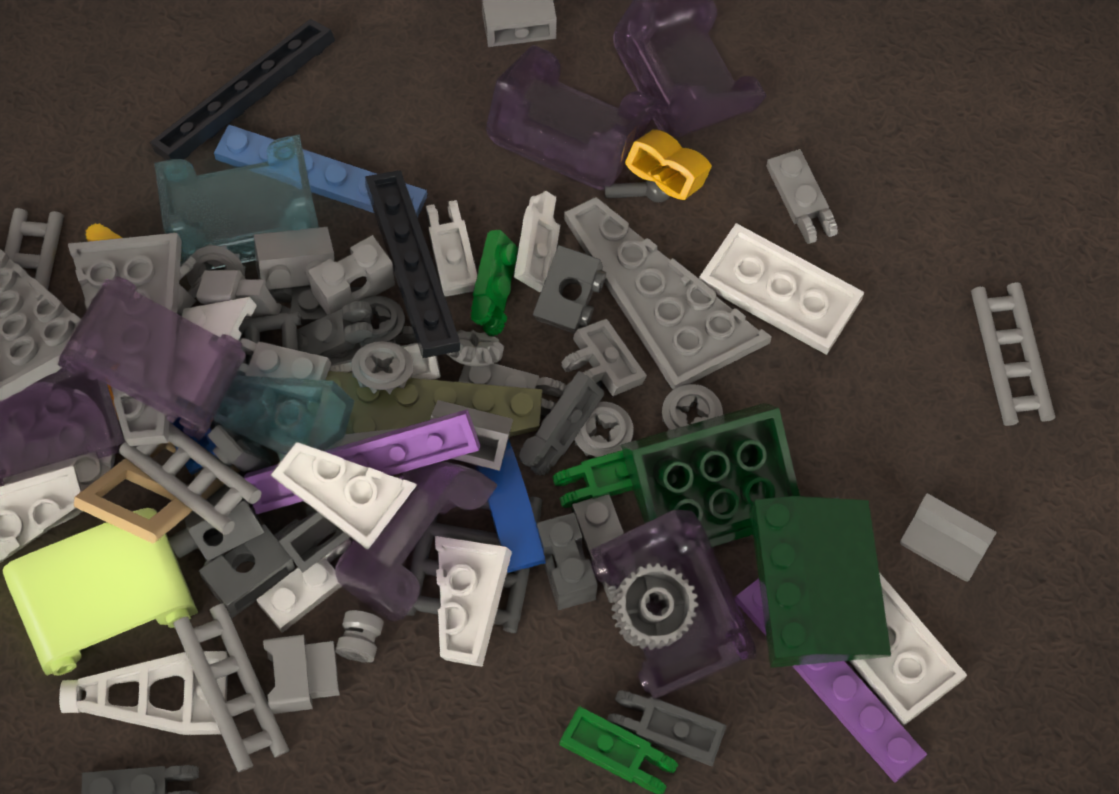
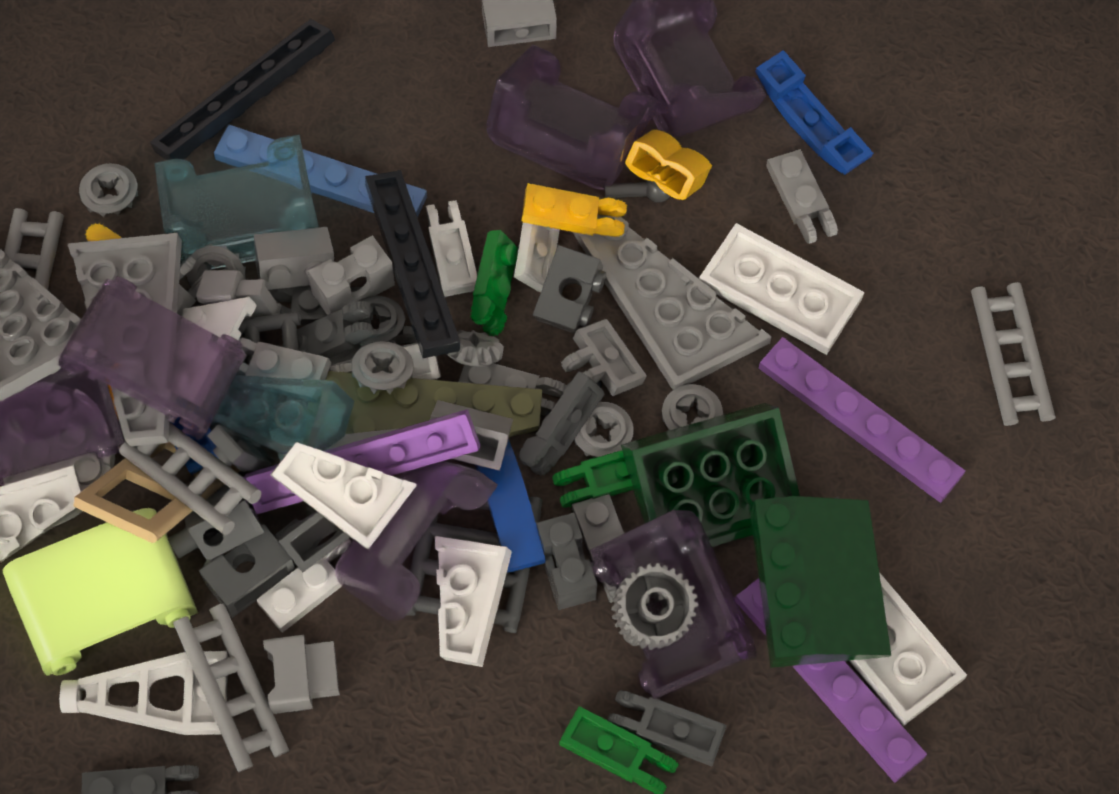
(108, 176): none -> light grey gear
(359, 636): light grey wheel -> none
(572, 211): none -> yellow hinge
(808, 116): none -> blue slope
(862, 419): none -> medium lavender plate
(947, 537): light grey panel -> none

